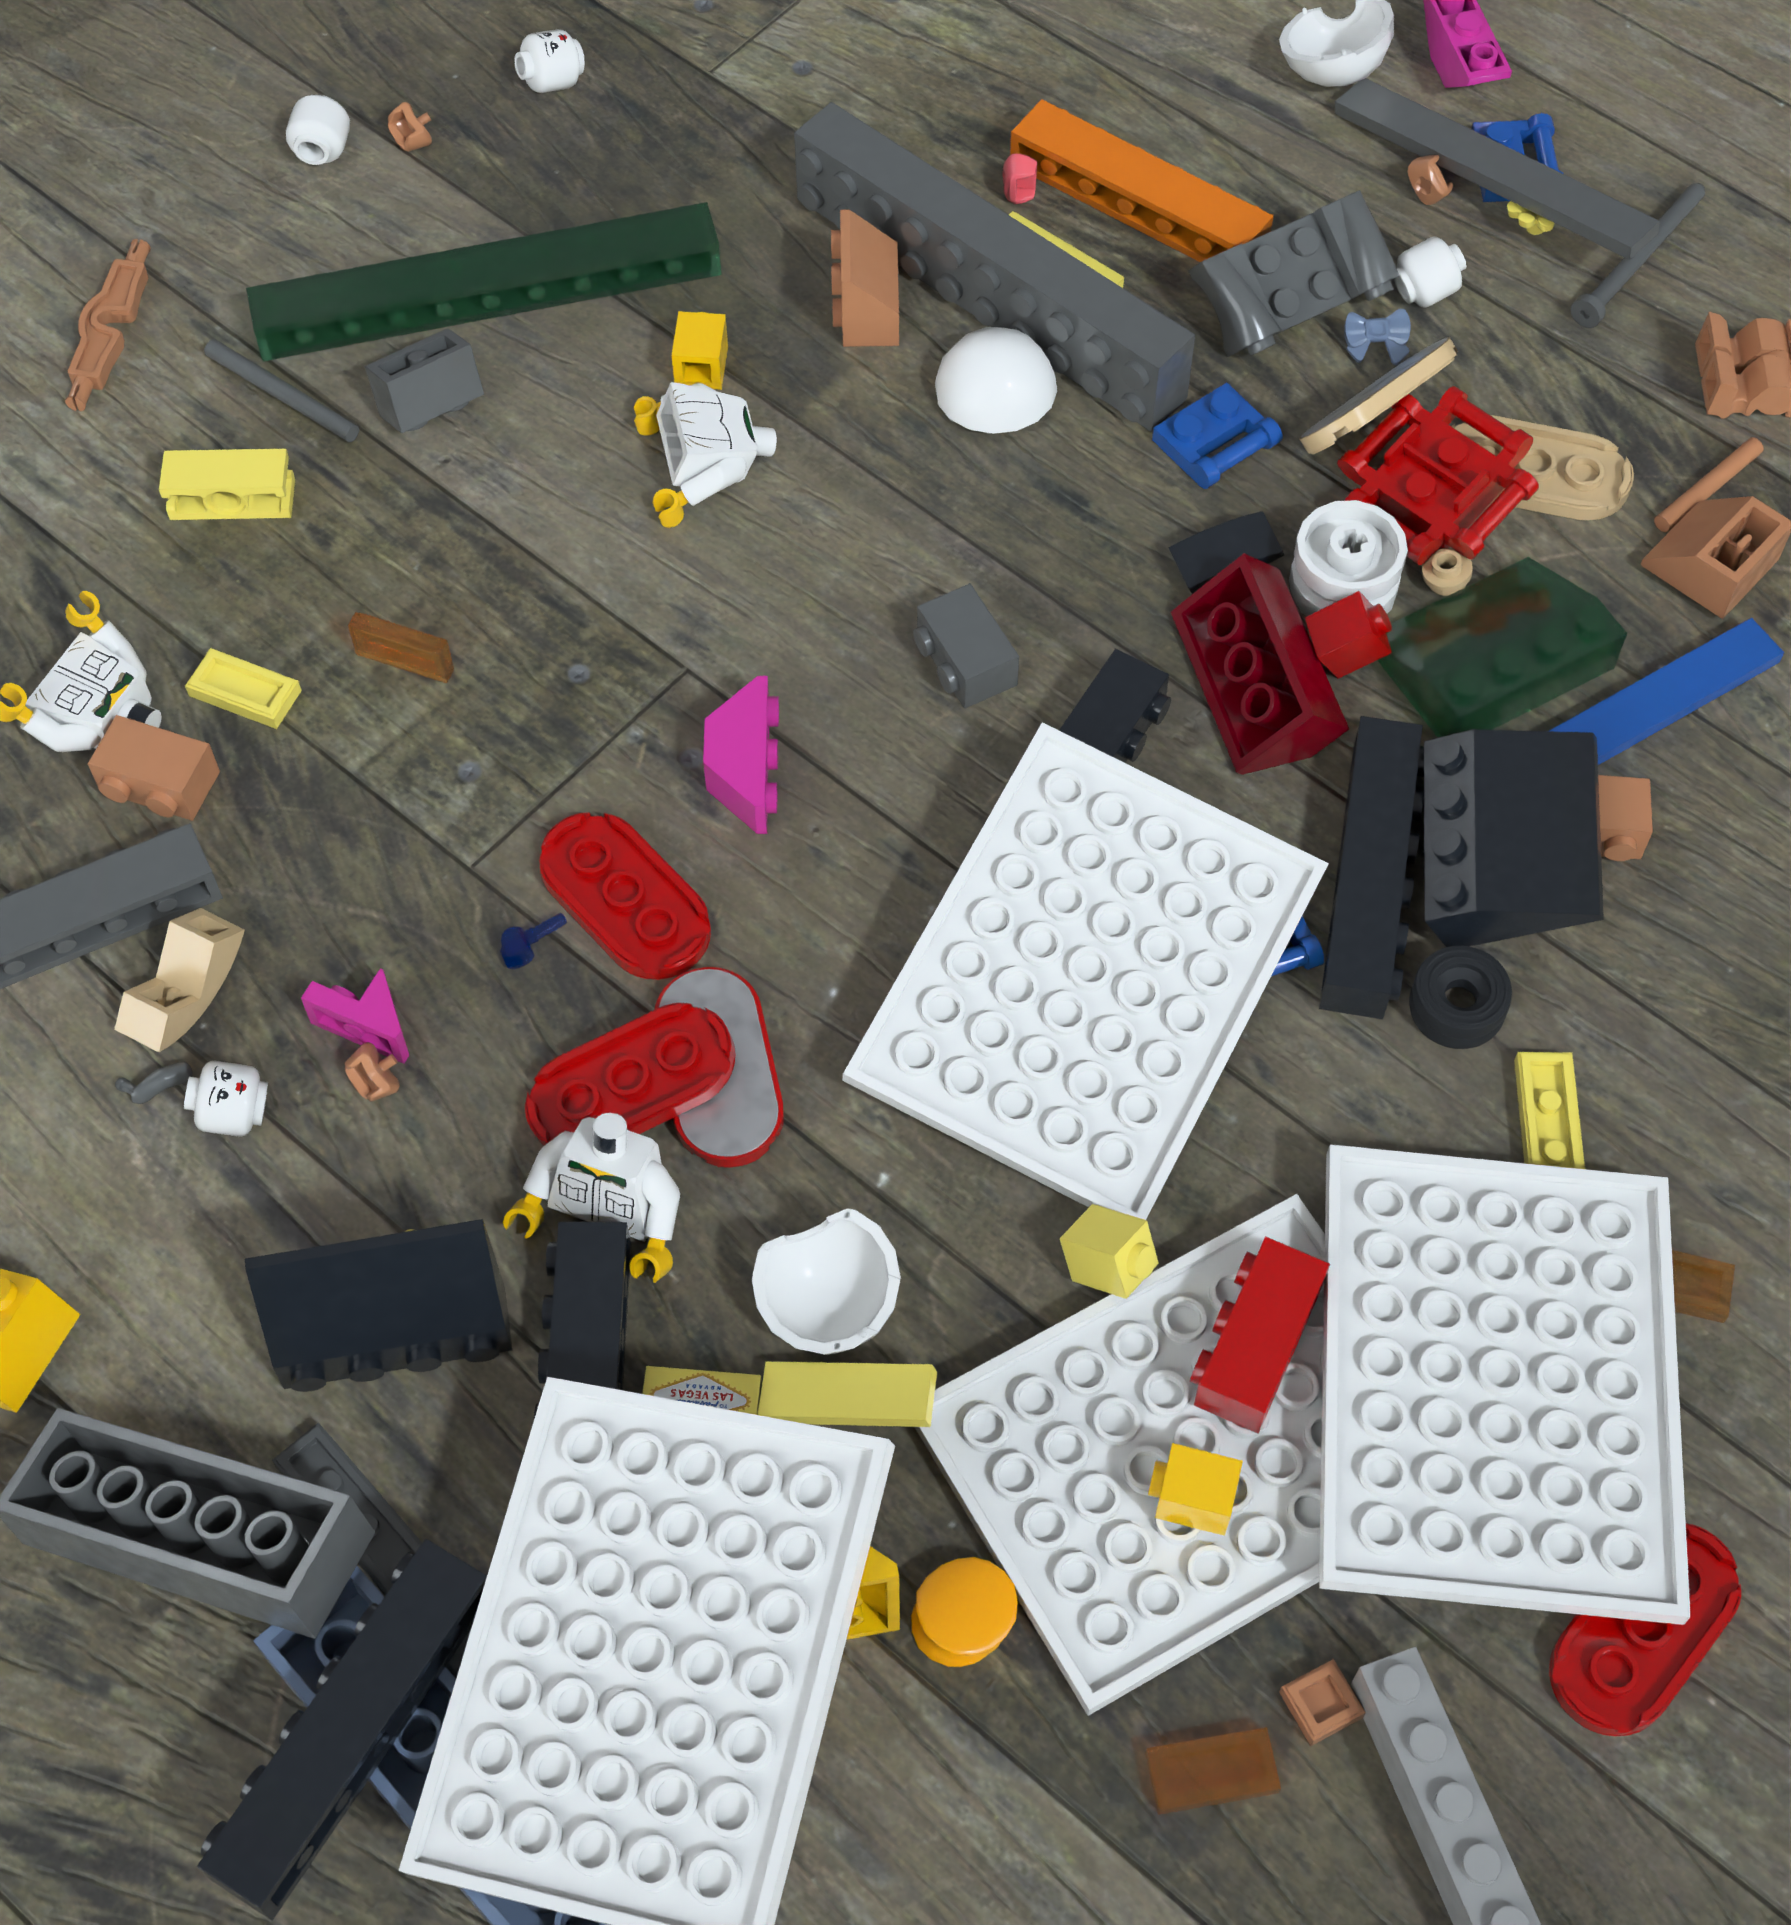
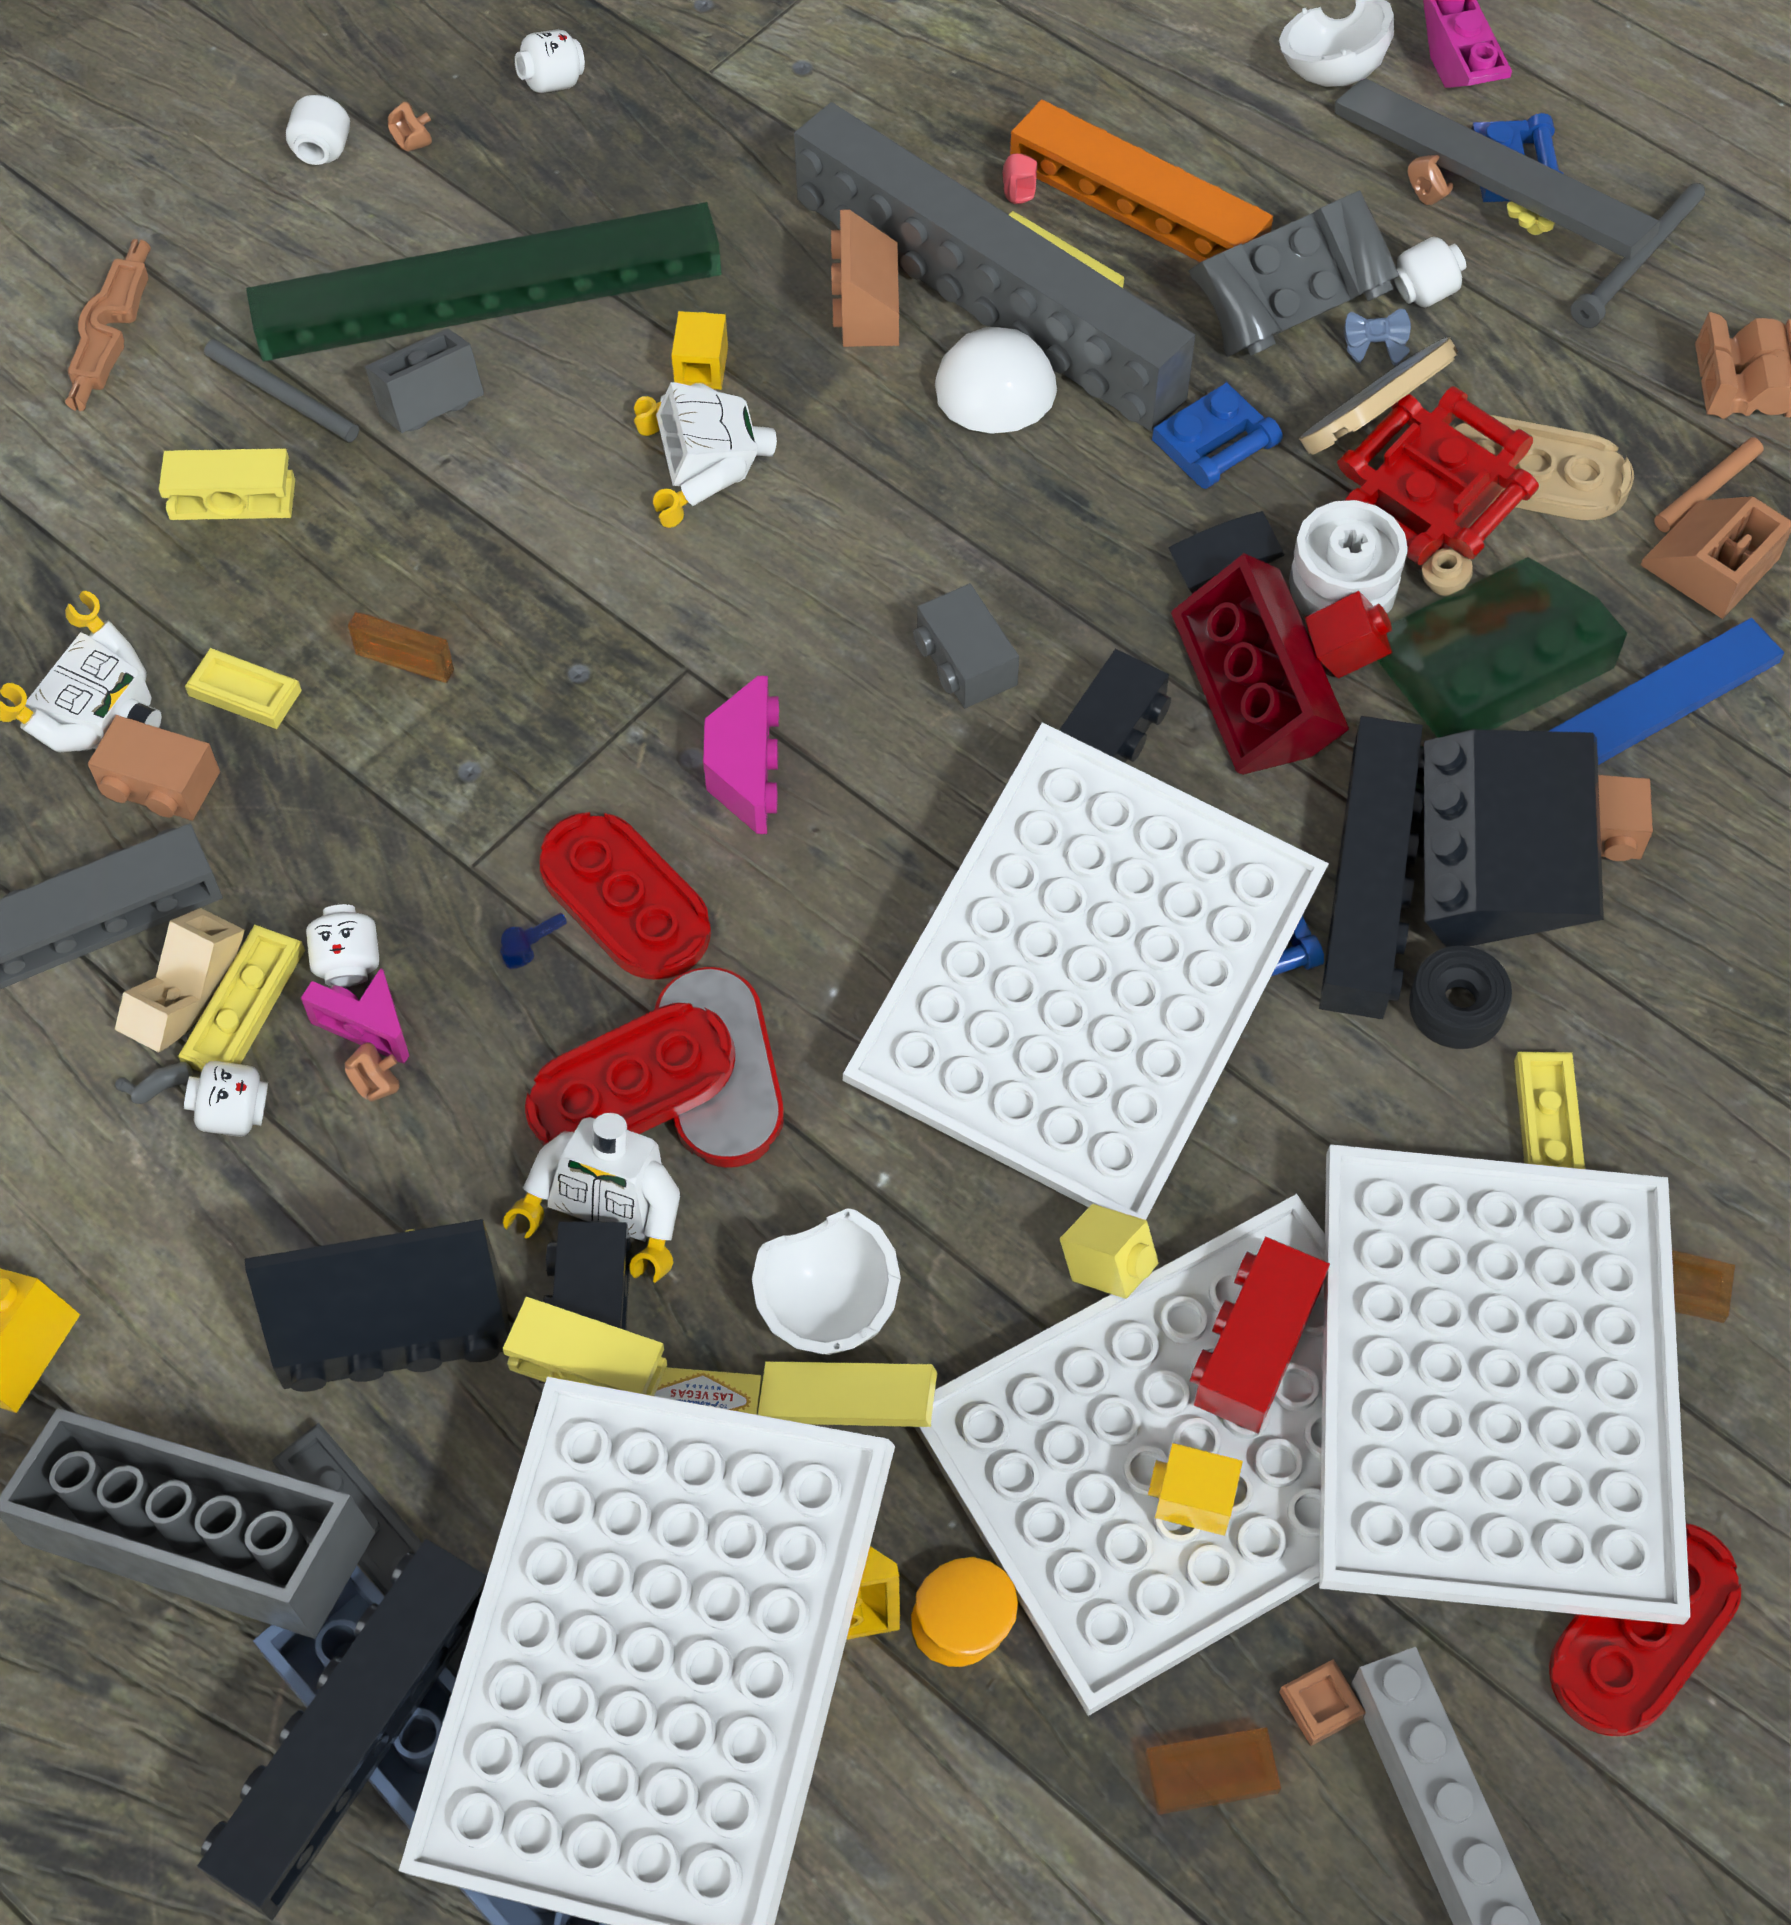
(243, 999): none -> light yellow tile
(342, 946): none -> white head
(582, 1350): none -> light yellow piece

